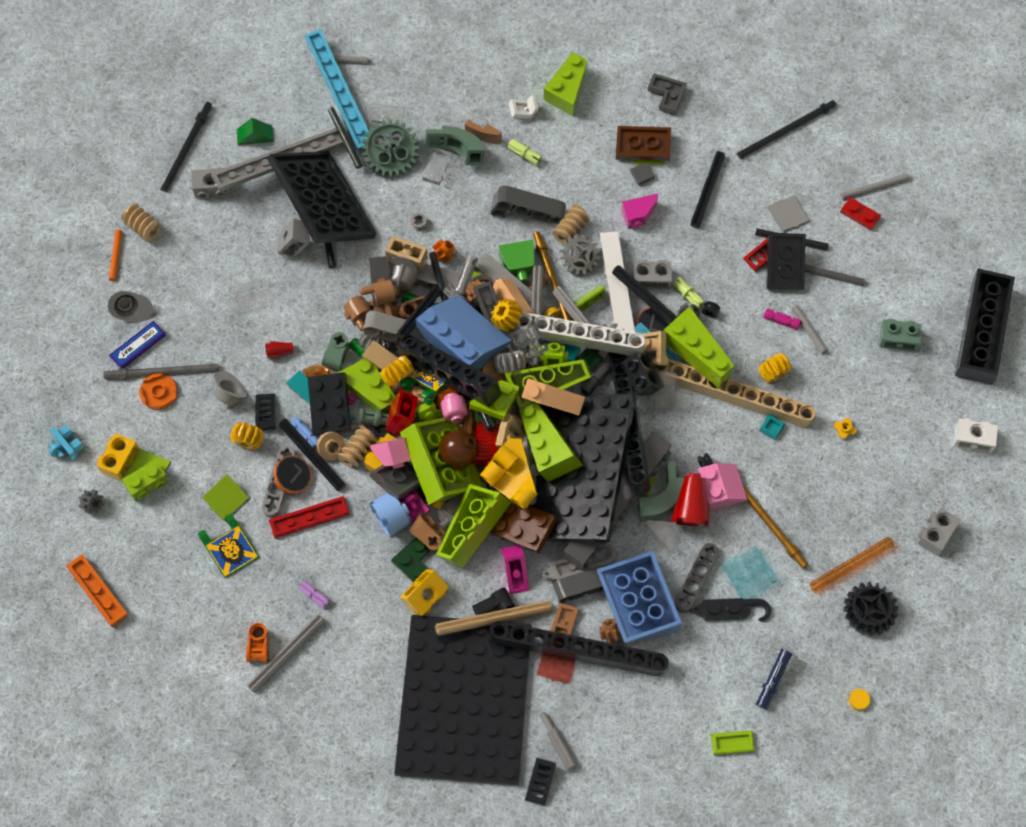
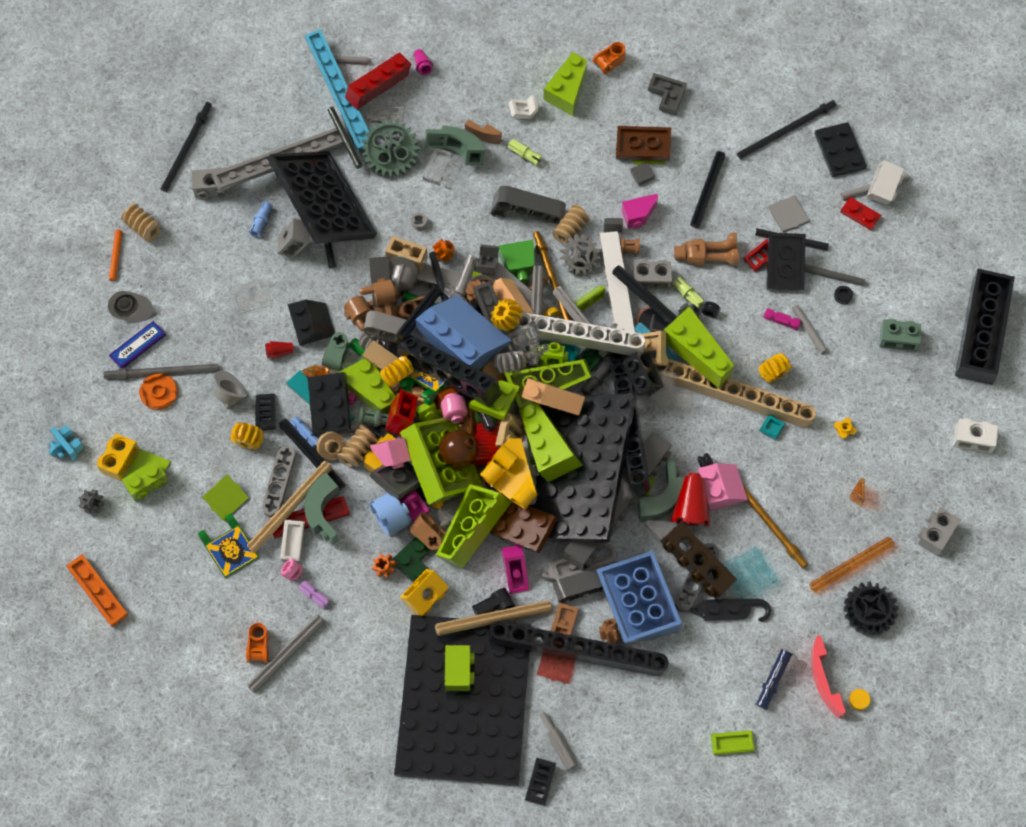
(254, 132): green slope -> none
(261, 219): none -> light blue pin
(285, 511): none -> tan axle
(290, 568): none -> bright pink tile
(292, 474): black tile -> none
(292, 540): none -> white tile
(310, 321): none -> black slope
(317, 497): none -> sand green arch
(378, 81): none -> red brick
(389, 567): none -> orange gear
(422, 62): none -> dark pink cone
(458, 667): none -> lime brick
(488, 259): none -> dark grey bracket
(608, 59): none -> orange piece
(613, 224): none -> dark grey tile
(630, 246): none -> medium nougat bush
(695, 251): none -> medium nougat piece
(708, 562): none -> dark brown brick
(833, 701): none -> coral slope
(840, 149): none -> black plate
(843, 295): none -> black tile
(858, 493): none -> clear orange slope
(885, 183): none -> white brick

